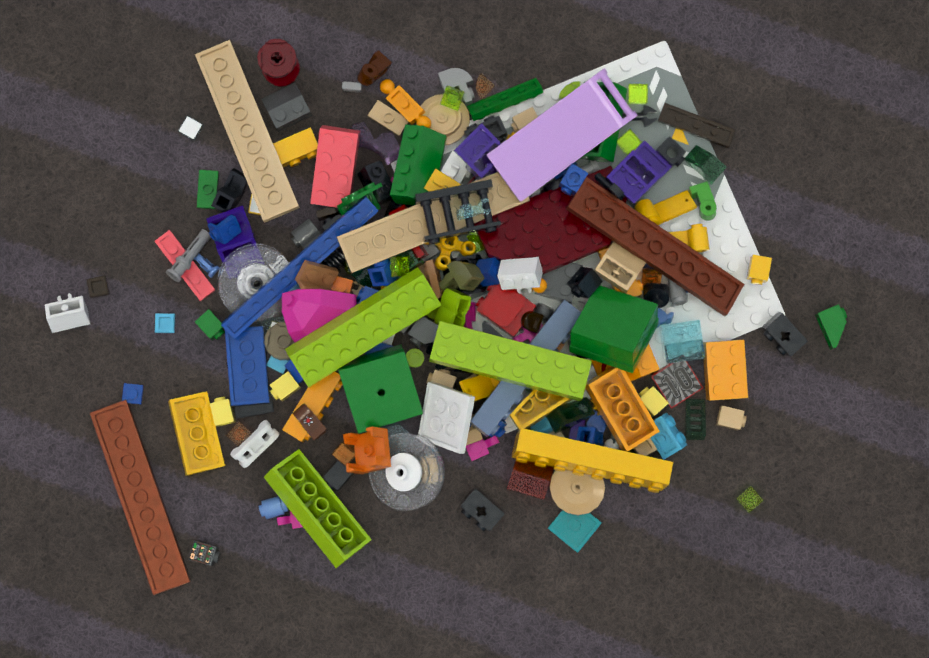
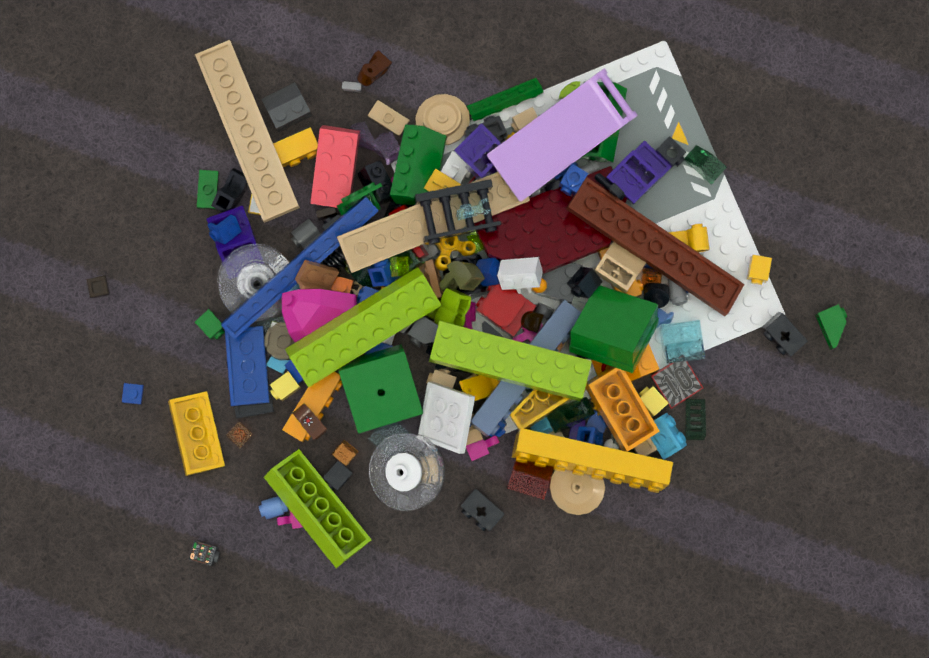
(67, 313): white brick -> none
(140, 497): copper plate -> none
(164, 323): medium azure tile -> none
(184, 262): light grey pin -> none
(190, 128): white tile -> none
(193, 277): coral tile -> none
(207, 265): medium blue piece -> none
(222, 411): light yellow brick -> none
(255, 444): white plate -> none
(278, 62): dark red piece -> none
(370, 449): orange panel -> none
(404, 104): light orange plate -> none
(415, 358): lime tile -> none
(452, 98): clear neon green plate -> none
(460, 80): light grey brick -> none
(483, 86): clear orange tile -> none
(574, 529): teal tile -> none
(628, 141): clear neon green tile -> none
(637, 93): clear neon green tile -> none
(641, 116): black bar -> none
(667, 208): yellow door -> none
(696, 125): dark brown tile -> none
(705, 200): bright green leg -> none
(725, 370): light orange brick -> none
(731, 418): tan brick -> none
(749, 499): clear neon green tile -> none

